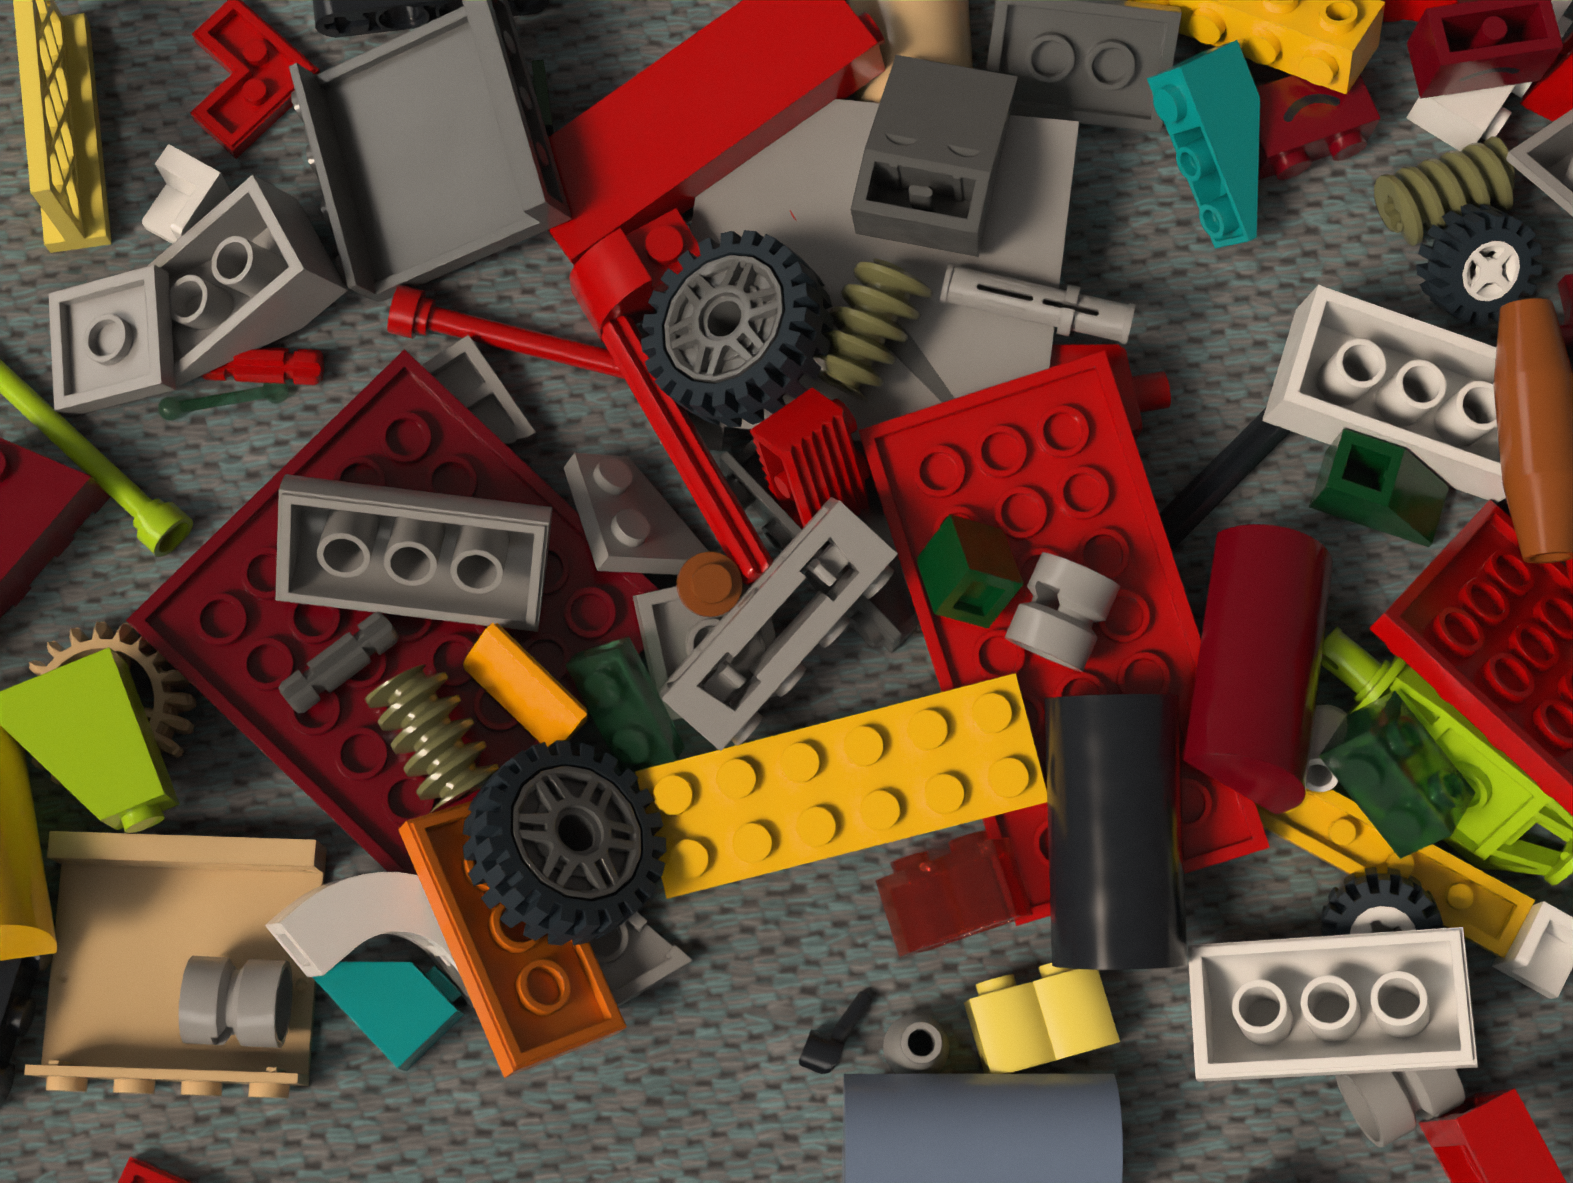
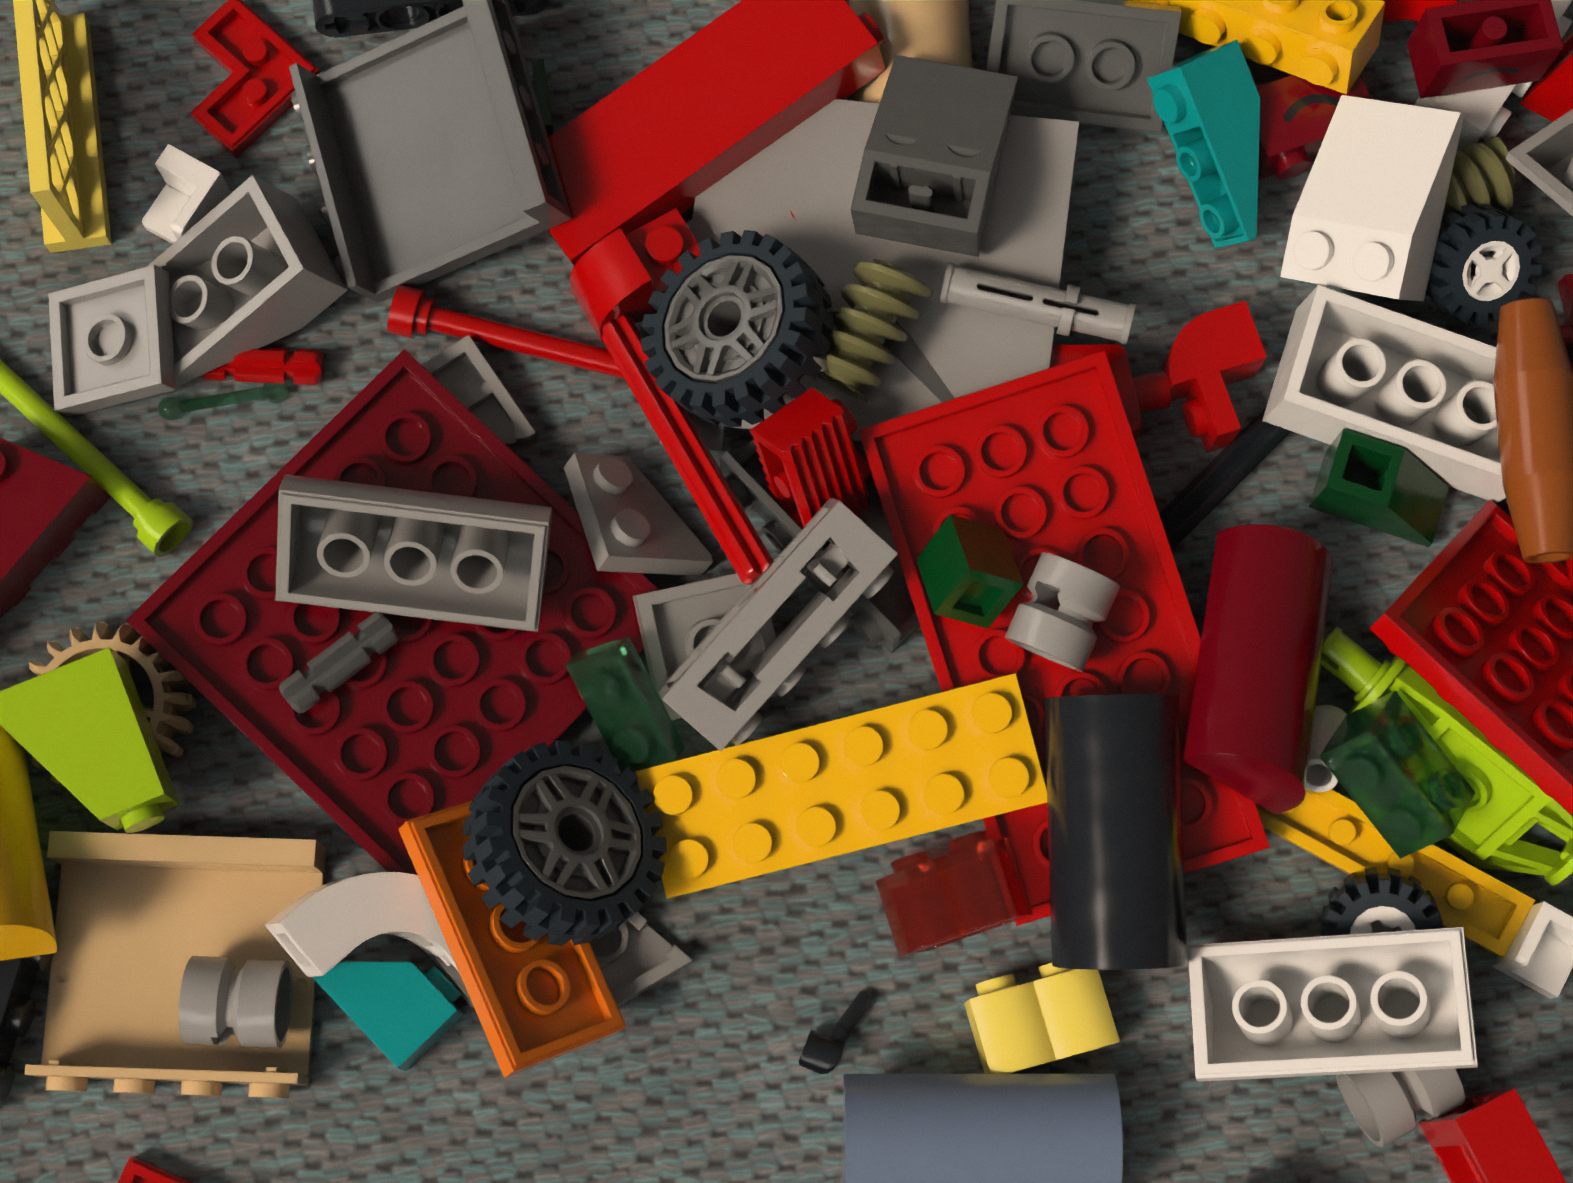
(431, 735): olive piece -> none
(524, 687): light orange slope -> none
(709, 584): dark orange plate -> none
(900, 1056): light grey cone -> none
(1204, 358): none -> red brick
(1375, 199): none -> white slope

